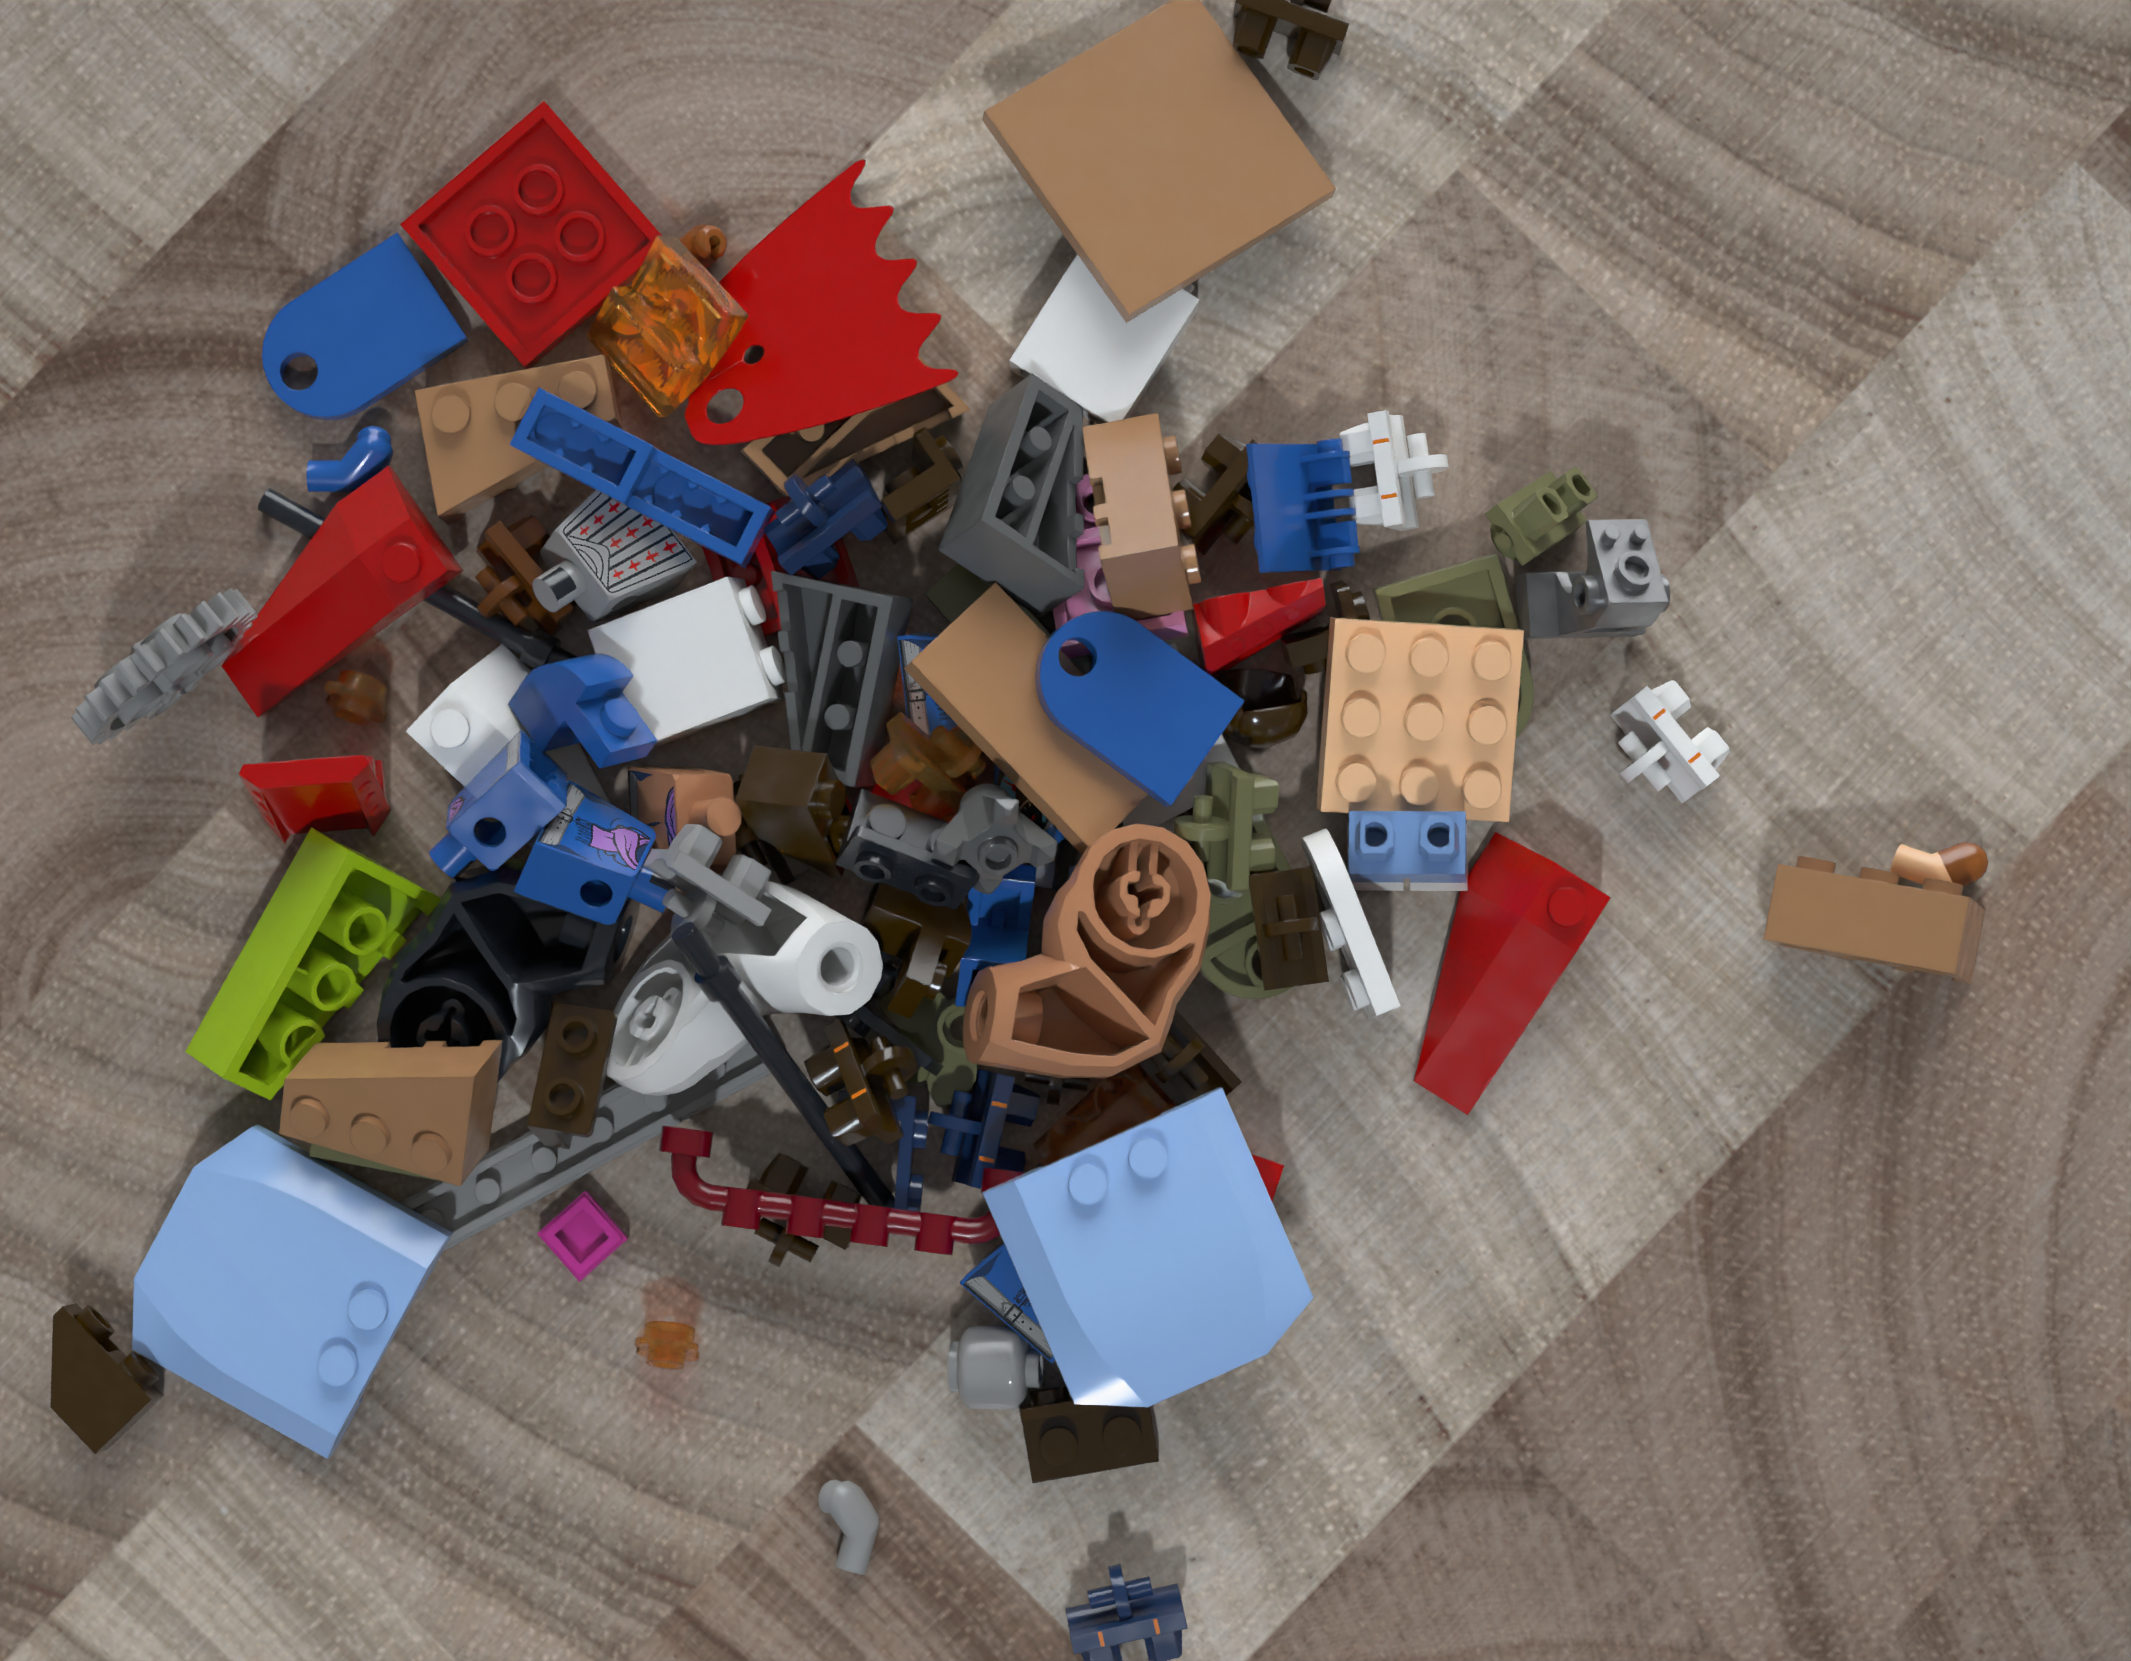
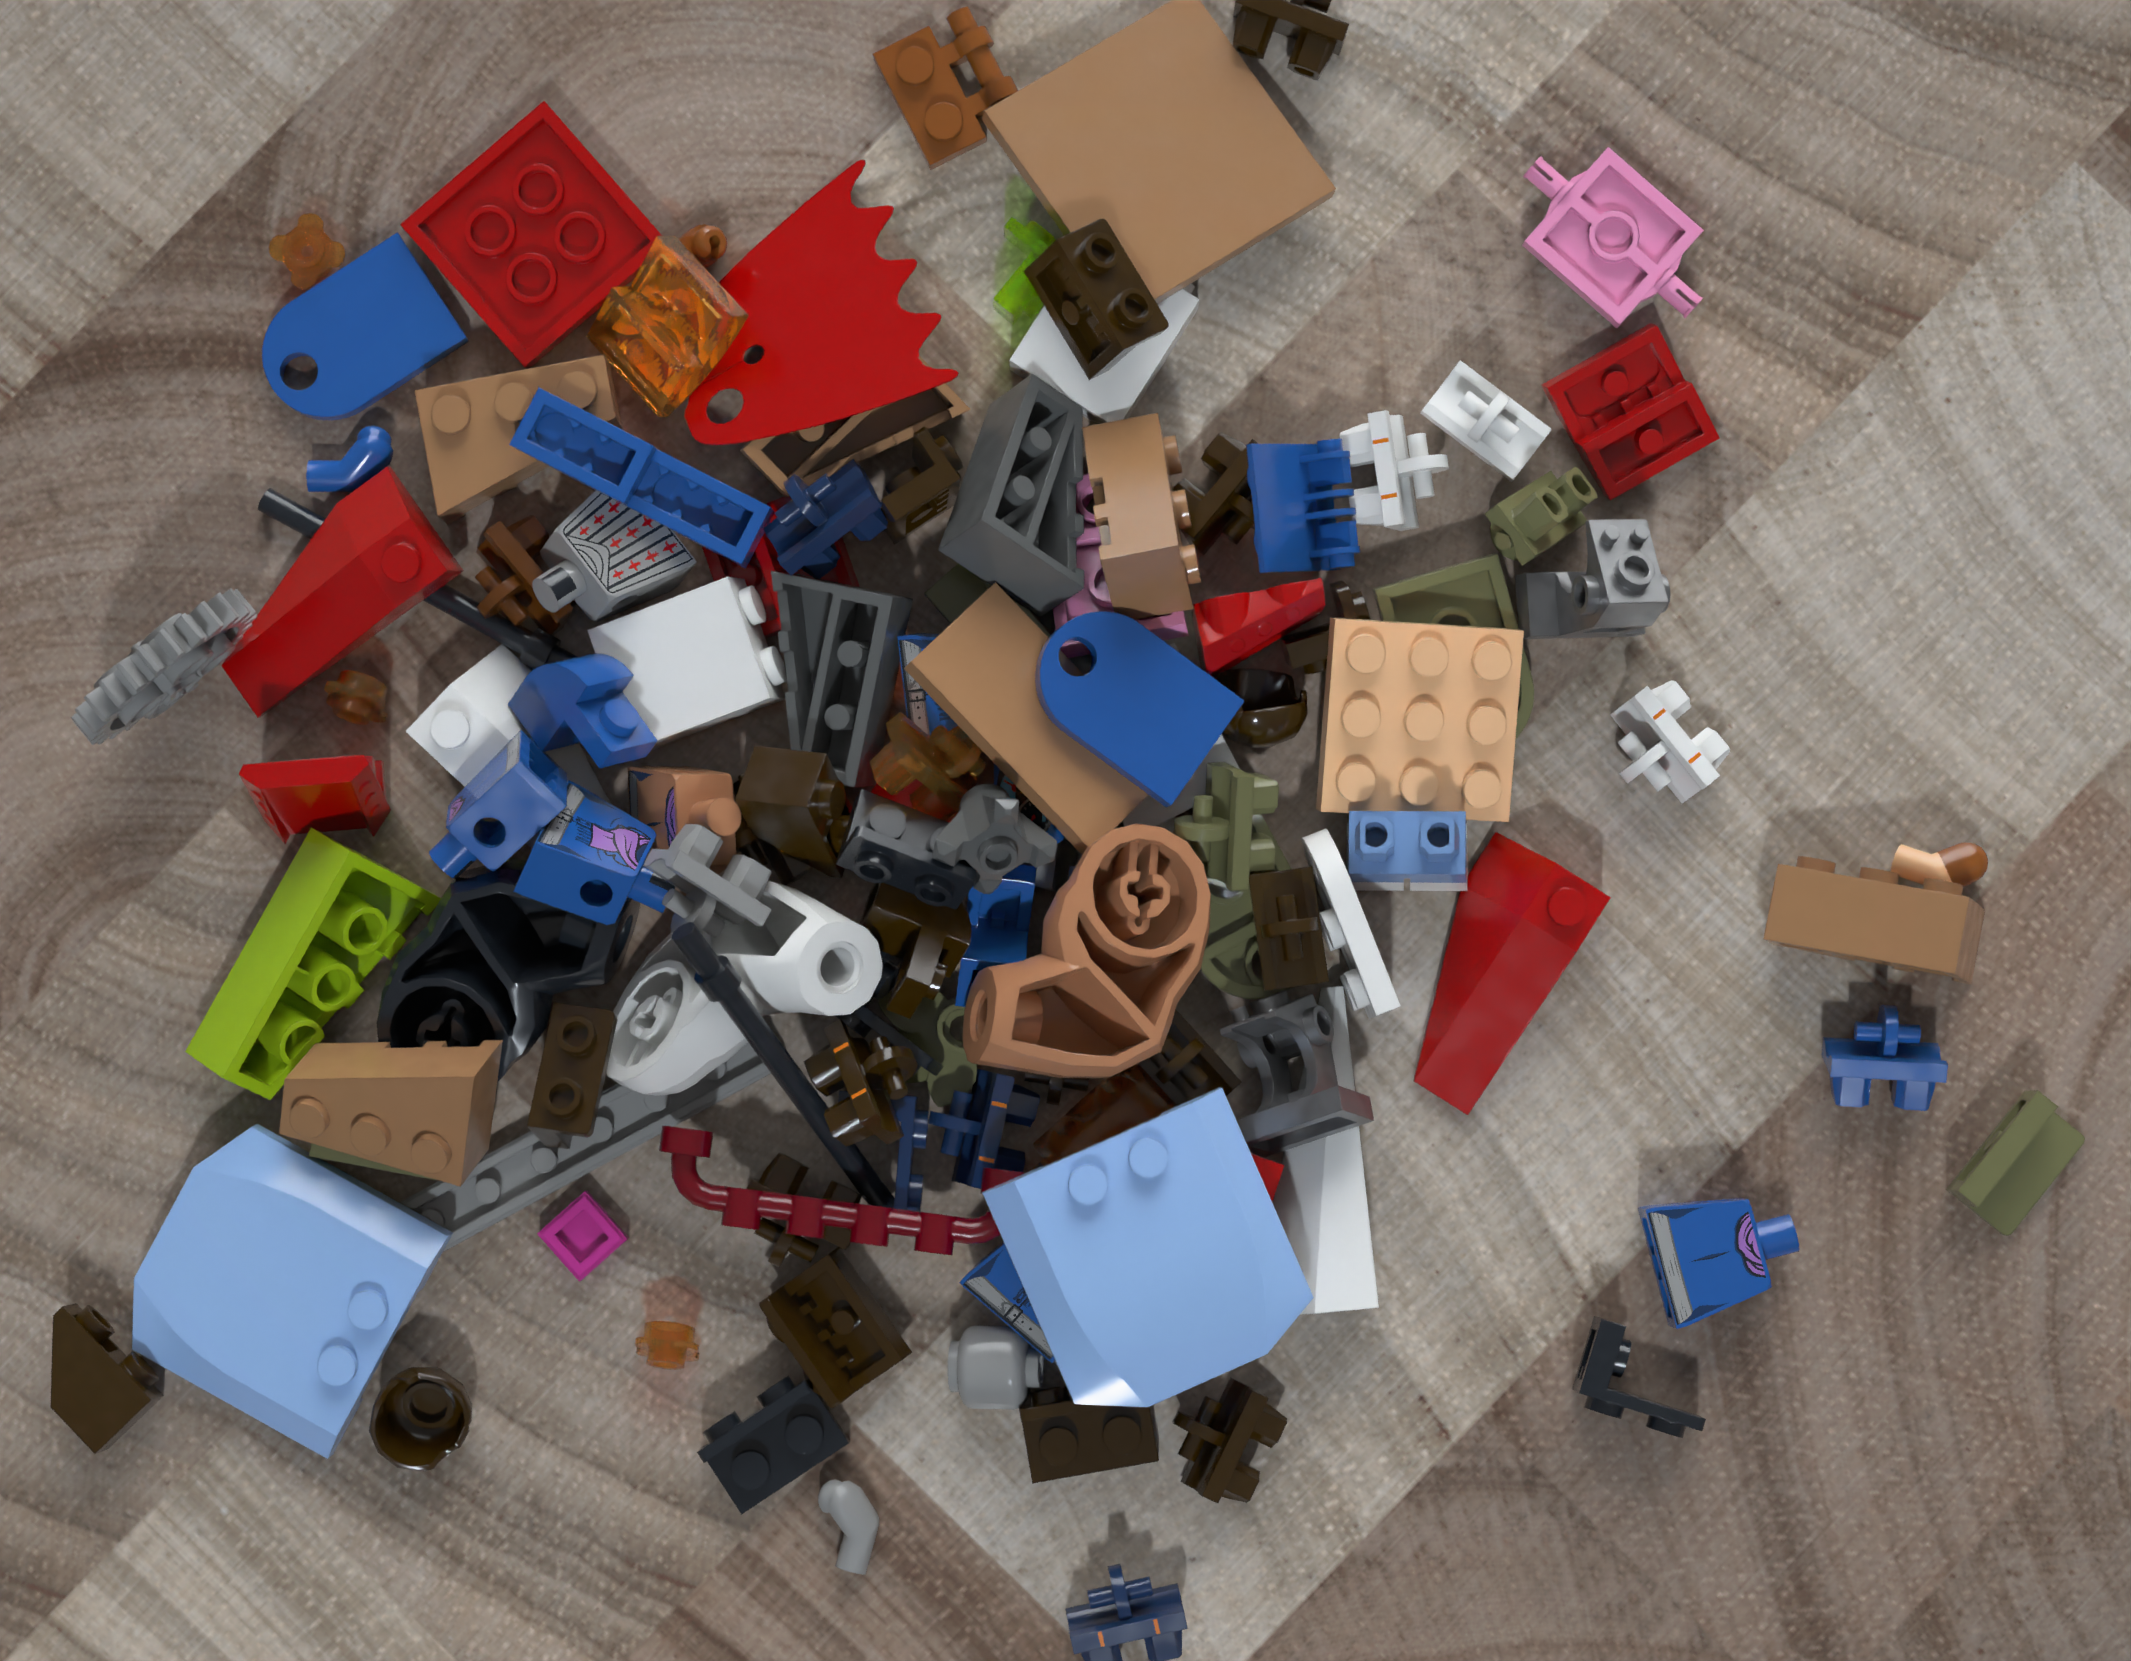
(325, 255): none -> clear orange plate
(420, 1418): none -> dark brown hair
(773, 1443): none -> black bracket
(834, 1328): none -> dark brown bracket
(929, 93): none -> dark orange plate
(1018, 294): none -> clear neon green bracket
(1095, 297): none -> dark brown bracket
(1219, 1438): none -> dark brown hips
(1266, 1041): none -> flat silver tile
(1325, 1198): none -> white wedge
(1485, 421): none -> white hips
(1607, 1356): none -> black bracket
(1612, 237): none -> bright pink plate
(1630, 411): none -> red slope
(1711, 1254): none -> blue torso
(1886, 1053): none -> blue hips
(2017, 1162): none -> olive panel

